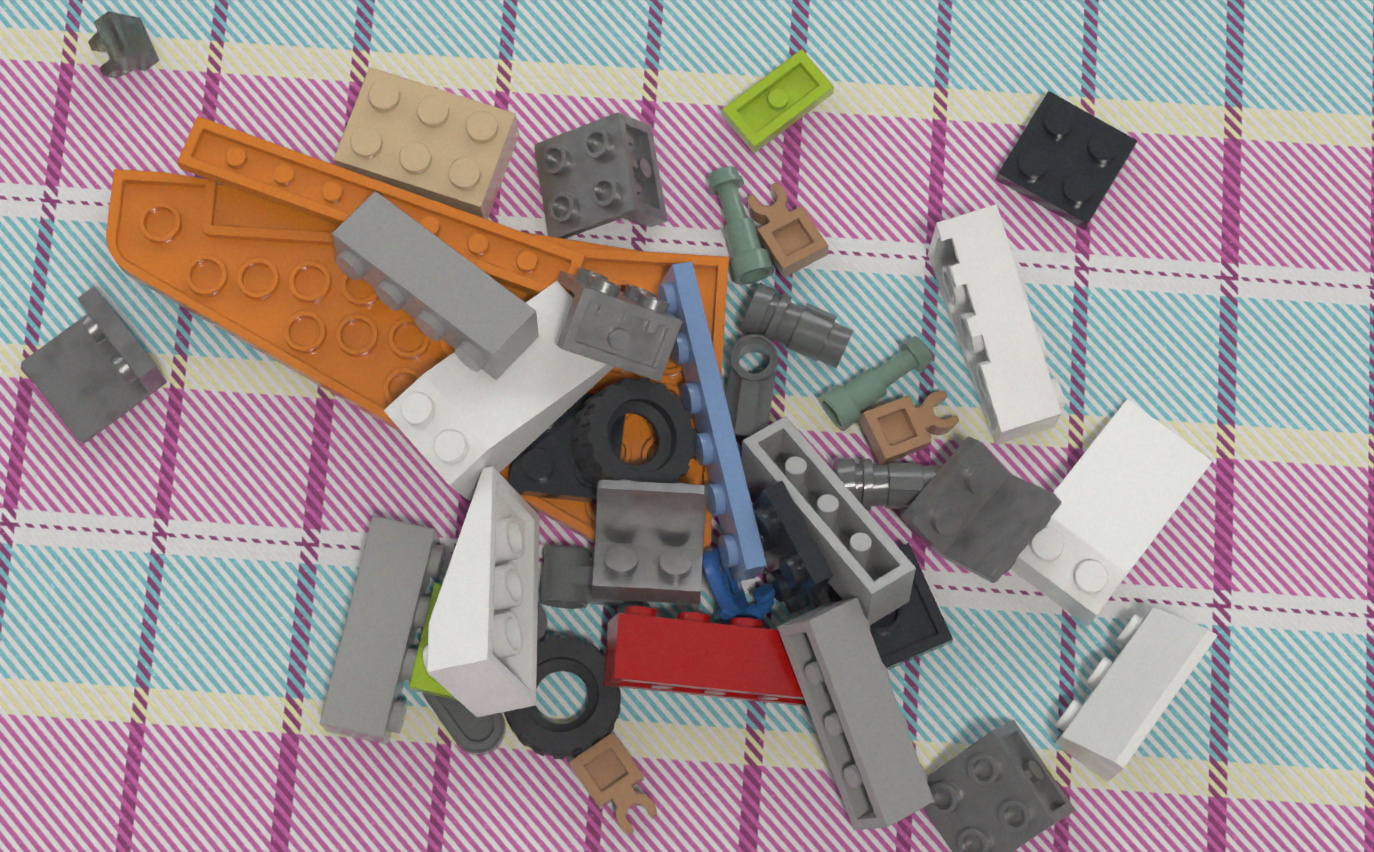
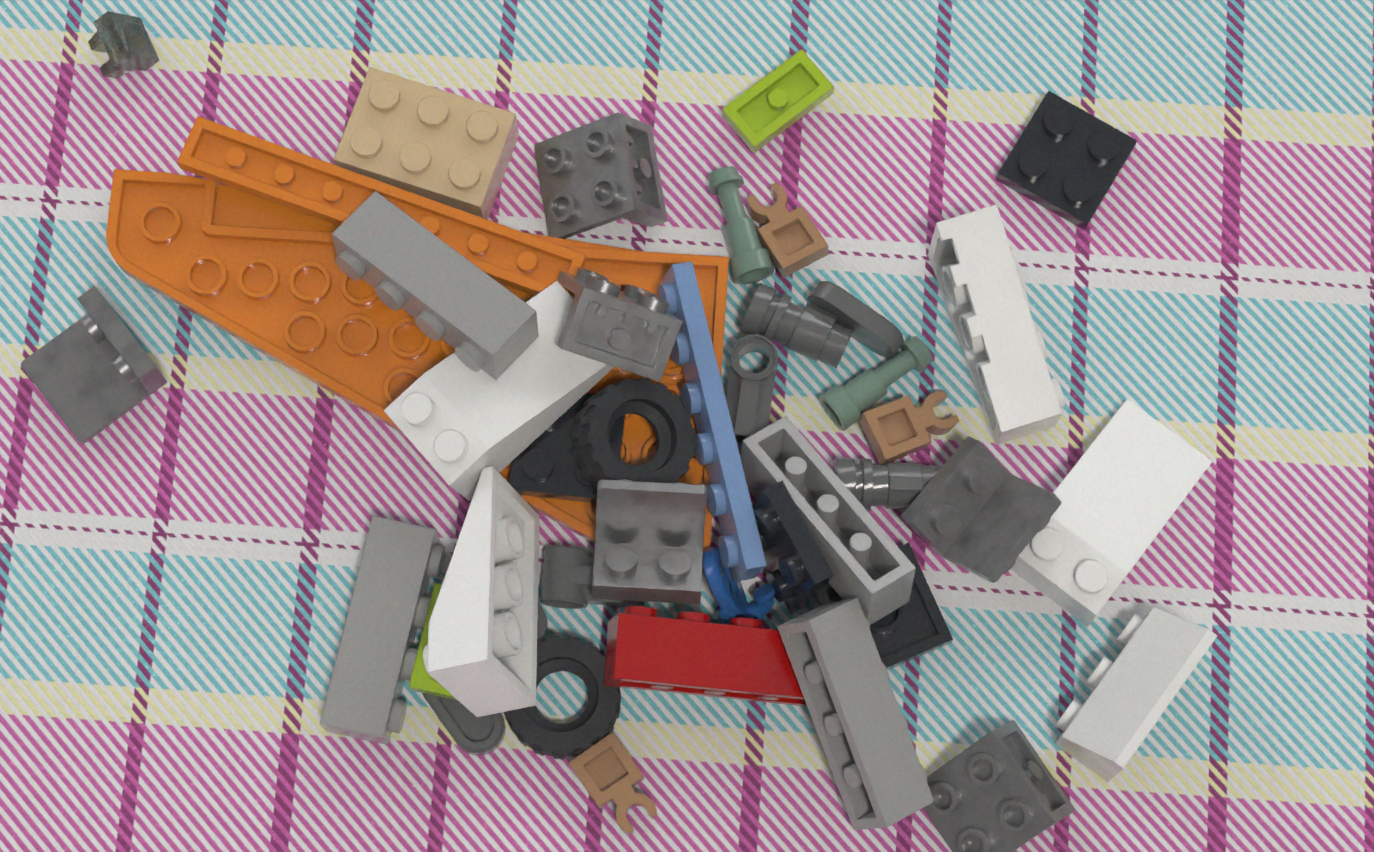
(868, 325): none -> dark grey tile

